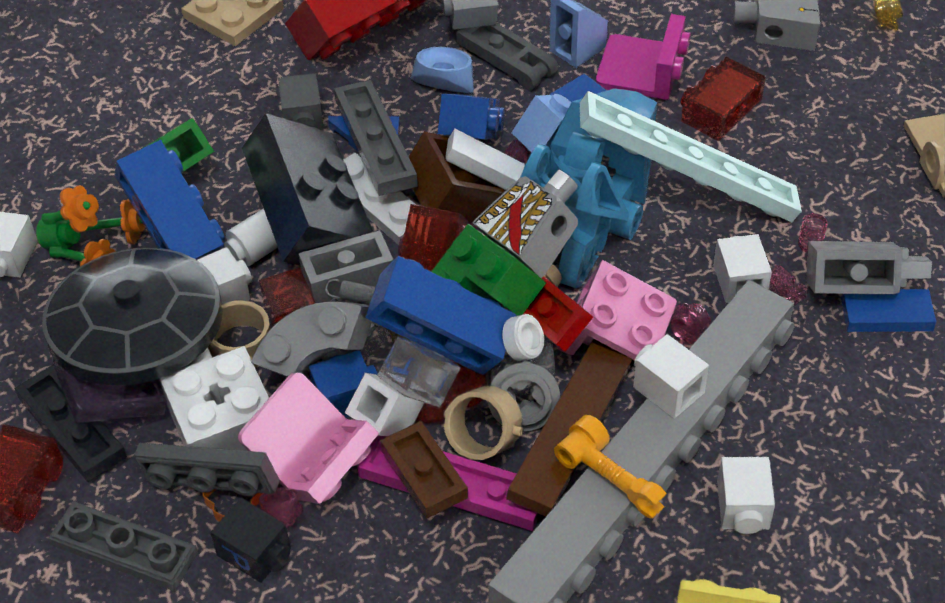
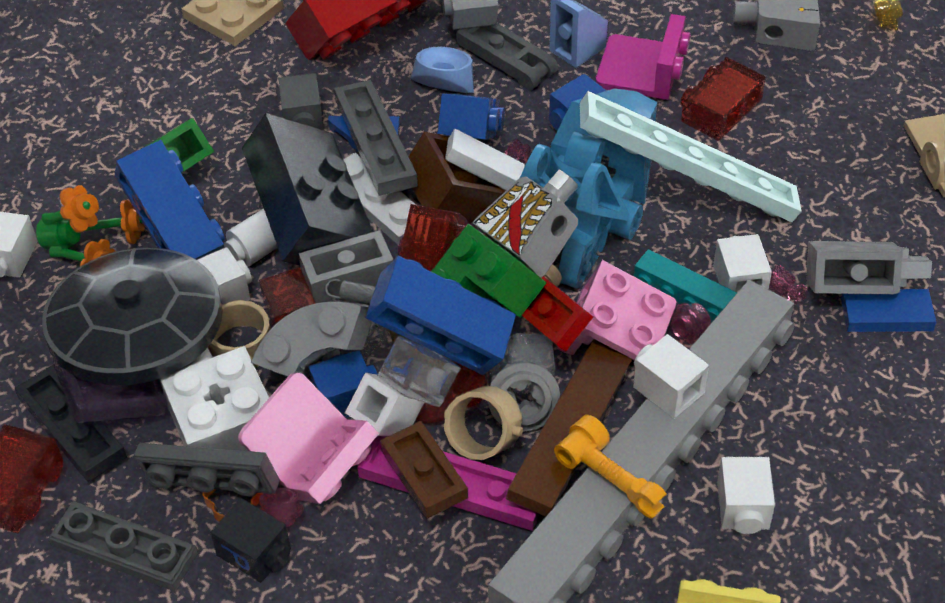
(523, 337): white tile -> none
(541, 120): light blue brick -> none
(682, 283): none -> teal piece
(809, 230): clear pink piece -> none

